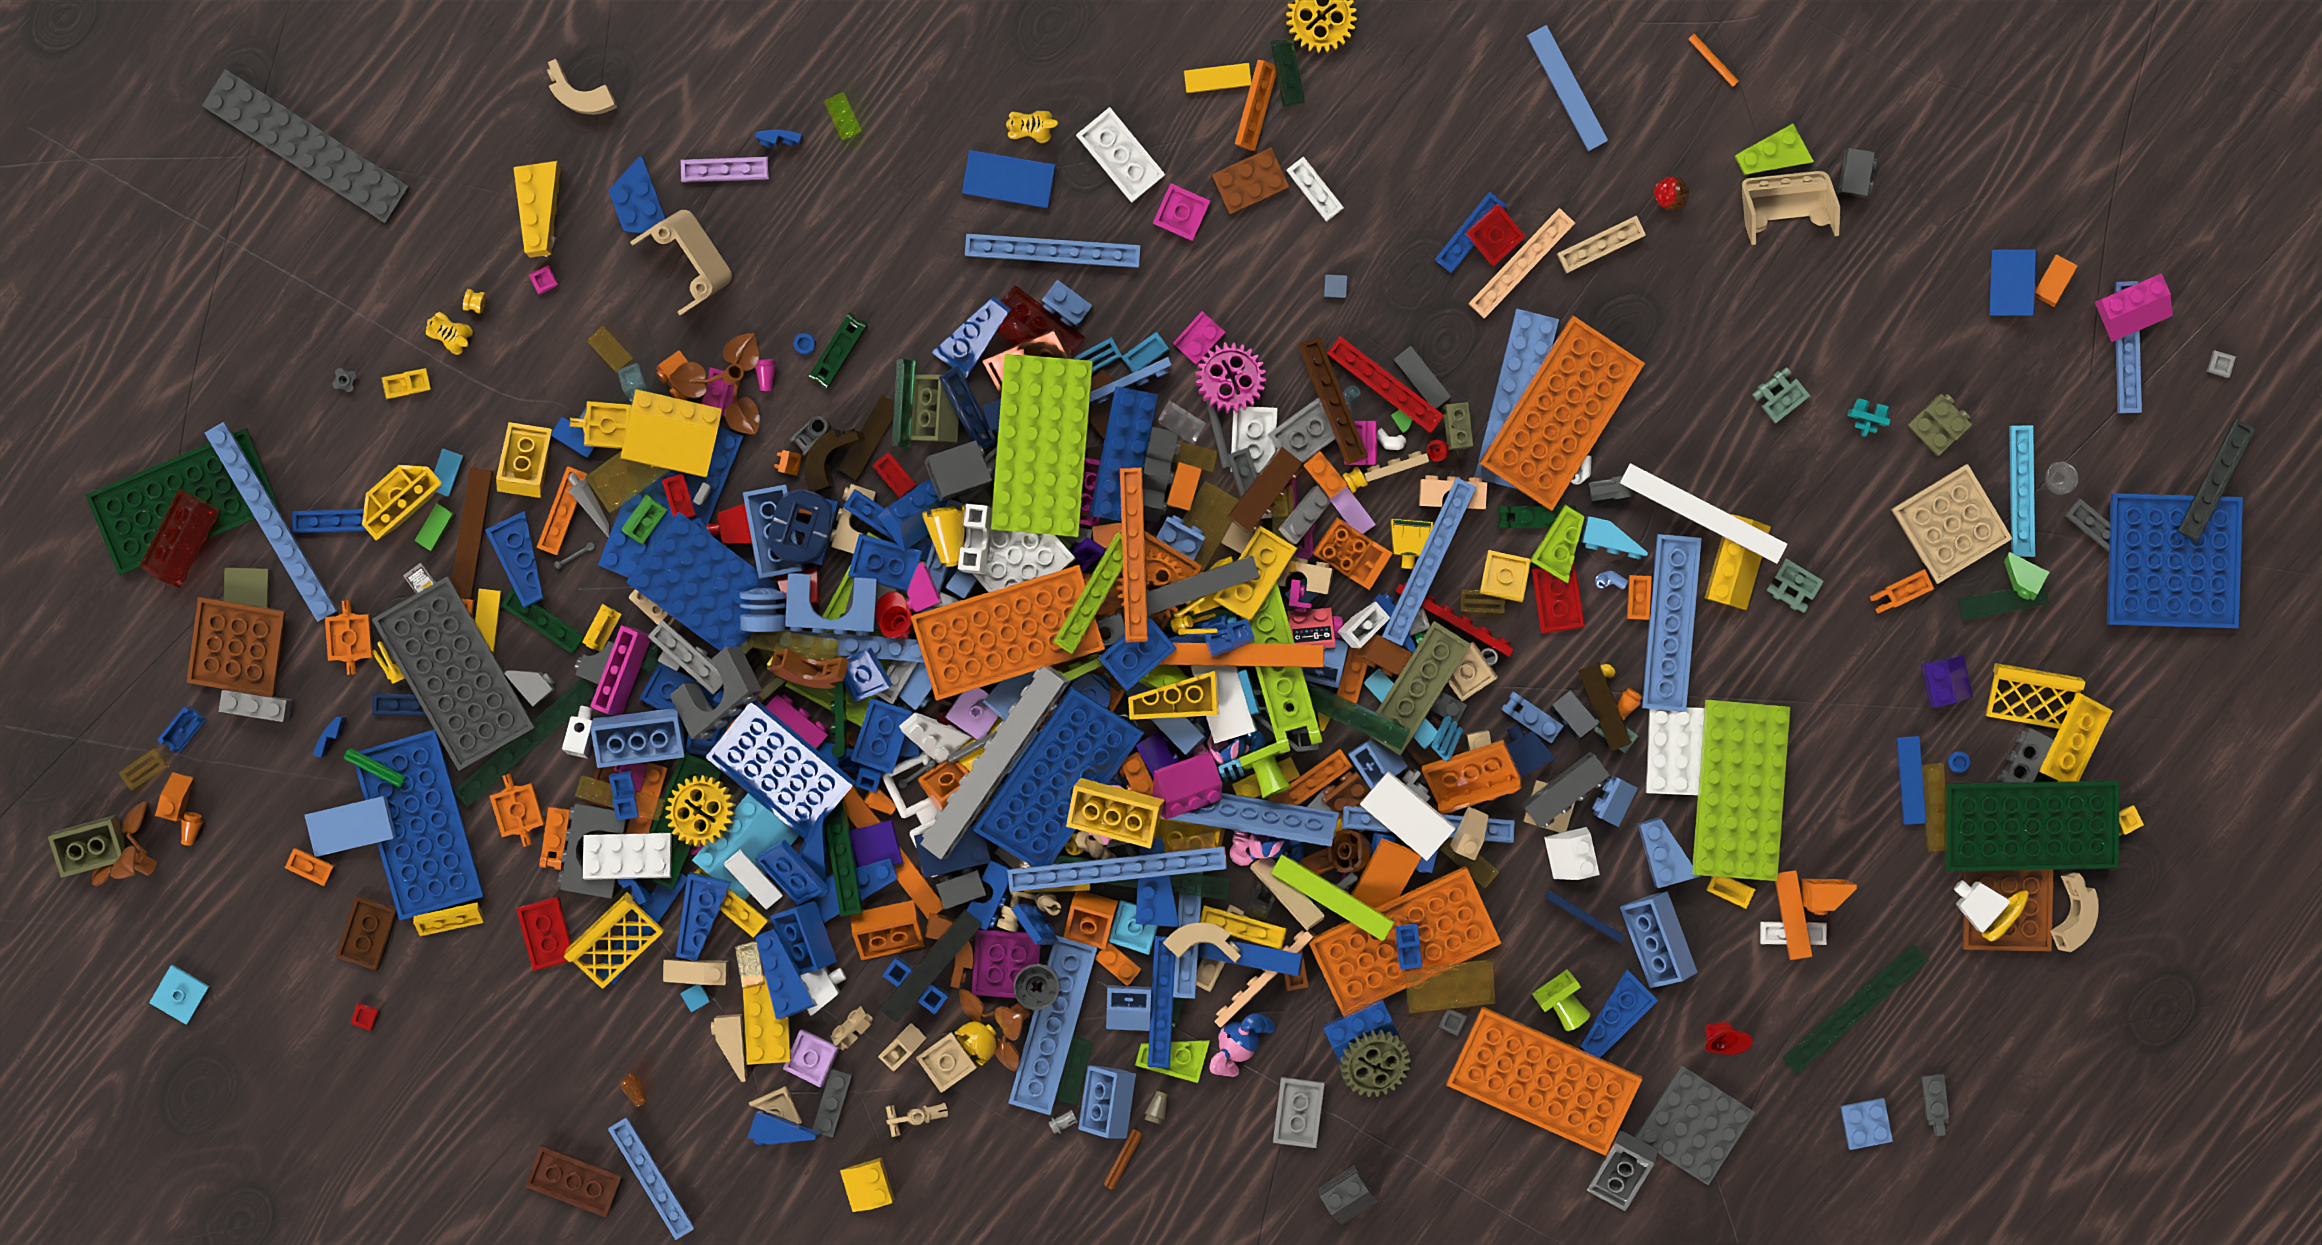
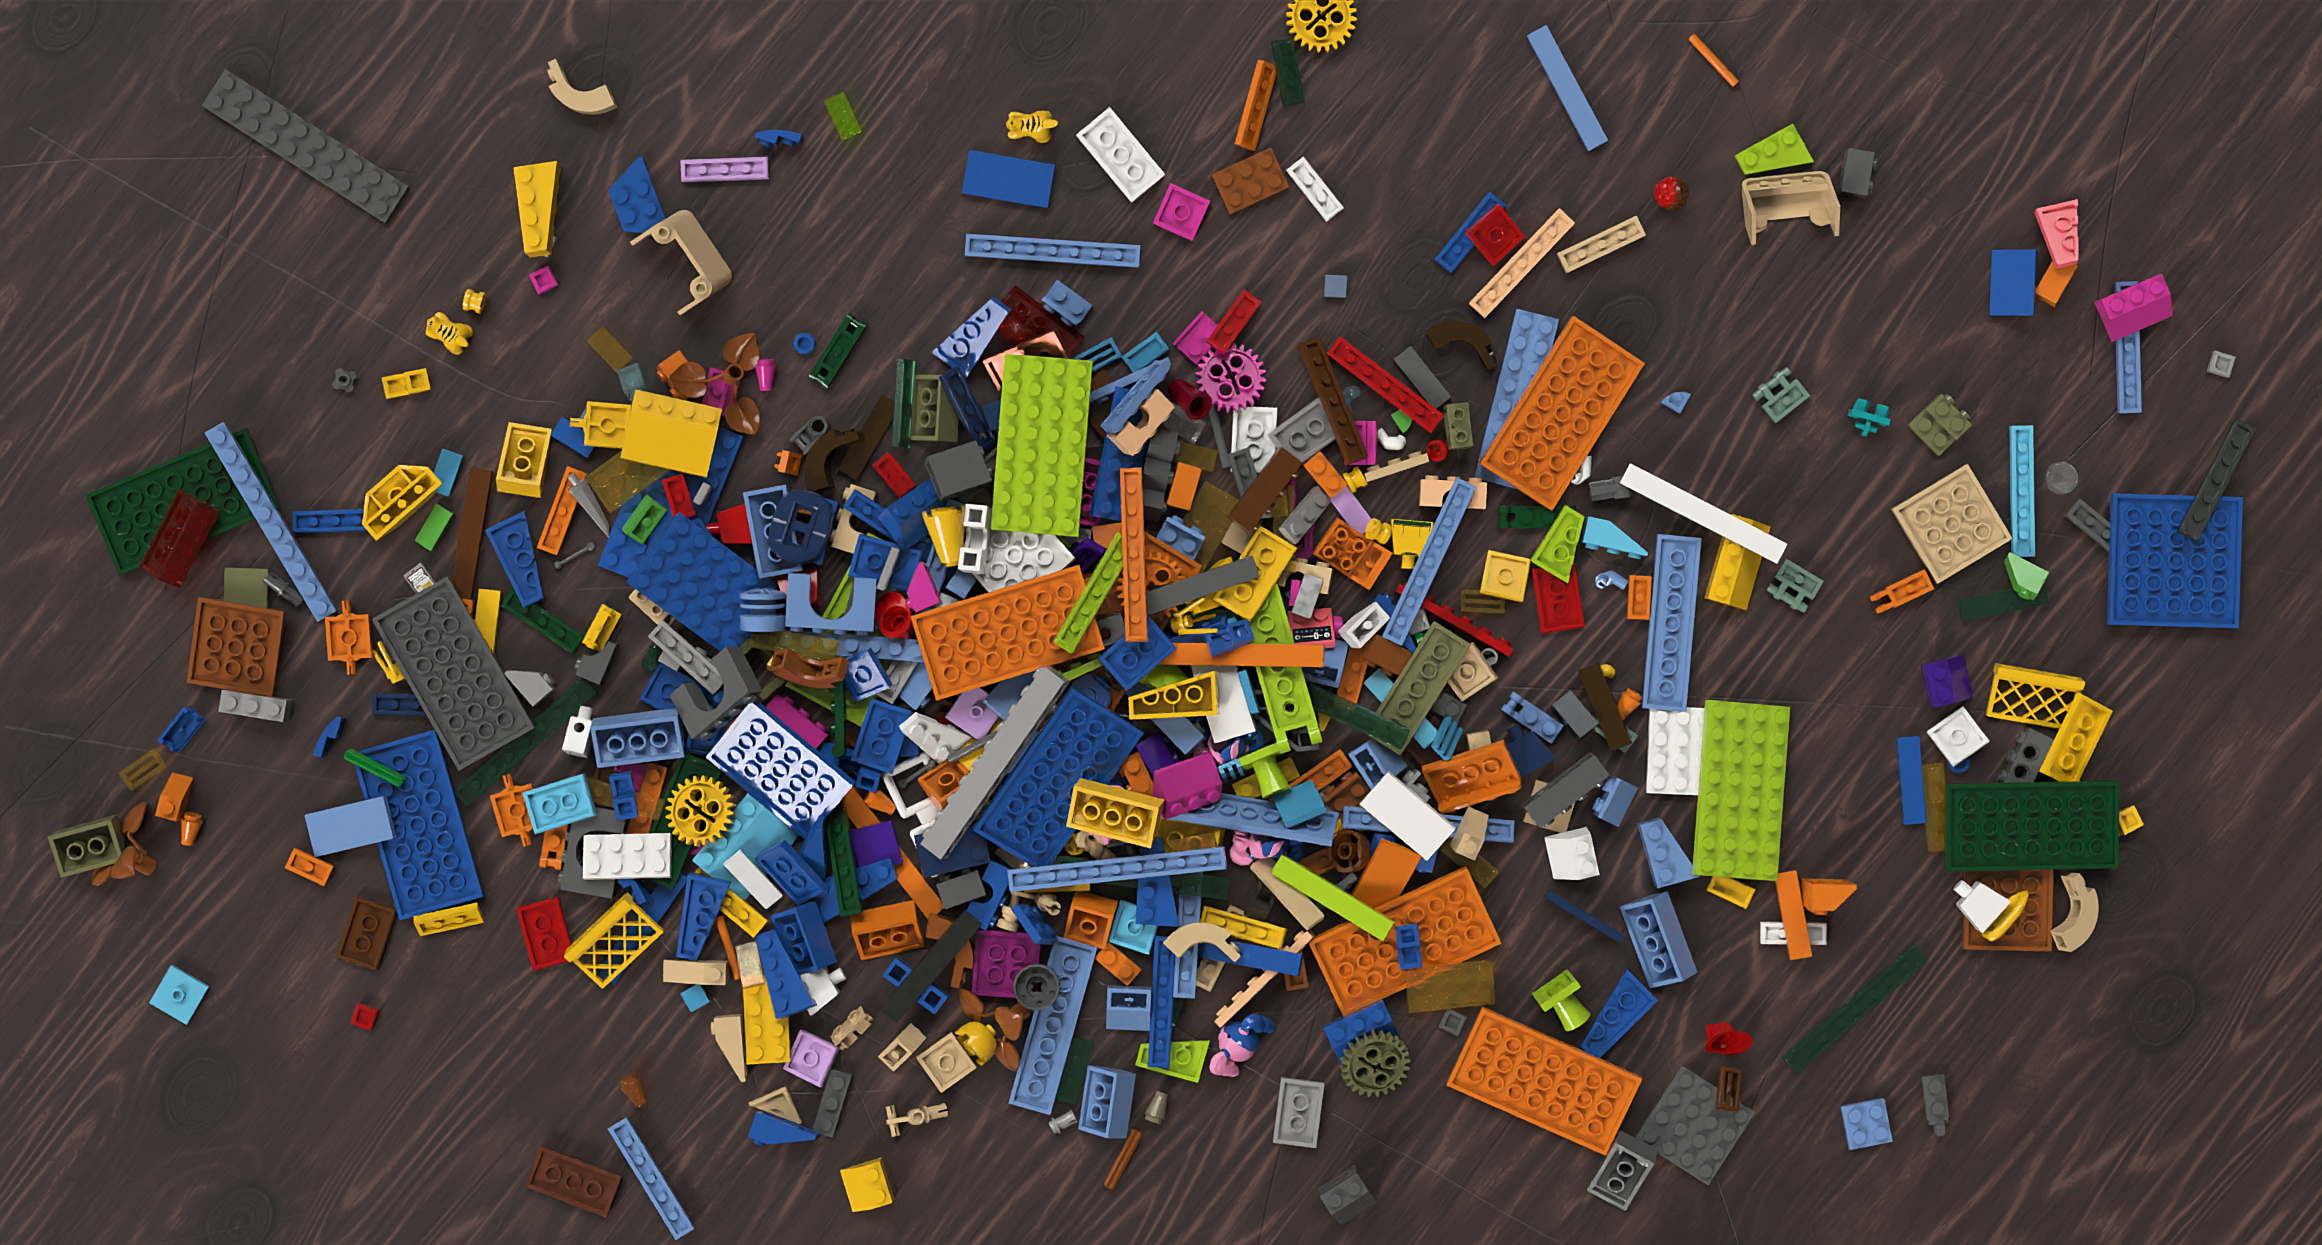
(283, 588): none -> dark grey axle
(559, 803): none -> medium azure tile
(621, 671): dark pink brick -> none
(728, 946): none -> orange bar
(888, 568): none -> light grey tile
(1130, 403): none -> medium blue plate
(1154, 411): none -> light nougat arch
(1192, 400): none -> dark red plant
(1217, 78): yellow tile -> none
(1233, 322): none -> red plate
(1299, 804): none -> dark azure tile
(1307, 596): none -> flat silver sticker
(1379, 531): none -> yellow wheel
(1463, 332): none -> dark brown arch
(1676, 401): none -> medium blue tile
(1720, 1089): none -> reddish brown tile
(1958, 736): none -> white tile
(2060, 232): none -> coral wing

